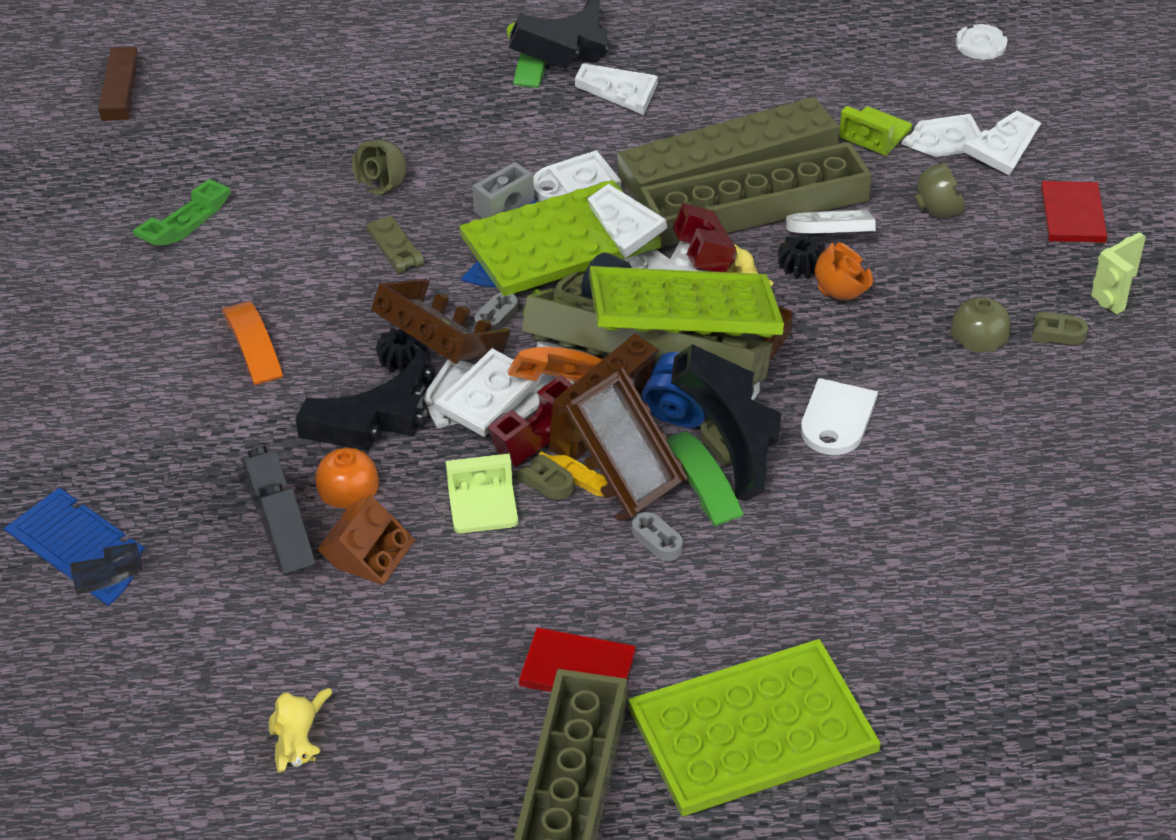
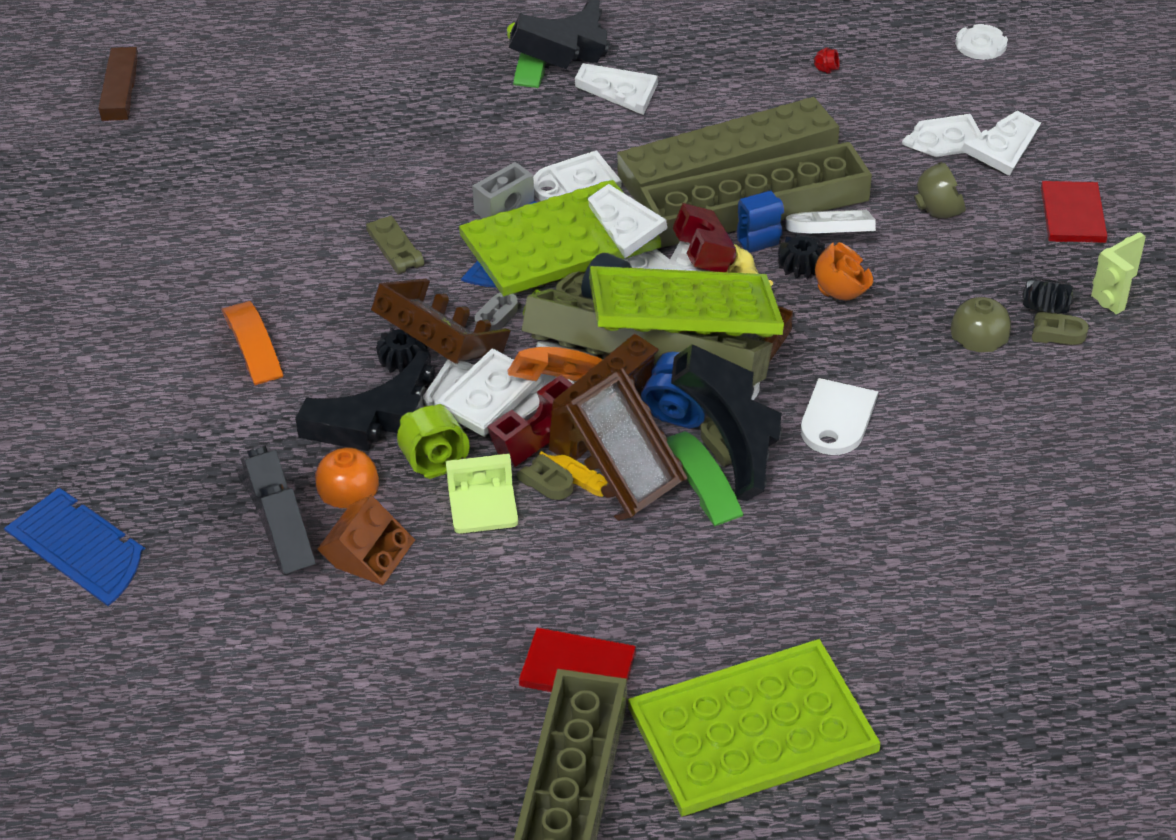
(117, 565): clear smoke slope -> none
(205, 202): bright green slope -> none
(292, 723): light yellow animal -> none
(382, 161): olive cylinder -> none
(434, 434): none -> lime brick
(660, 533): light grey beam -> none
(759, 221): none -> blue brick
(827, 60): none -> red plate
(872, 129): lime bracket -> none
(1047, 295): none -> black gear

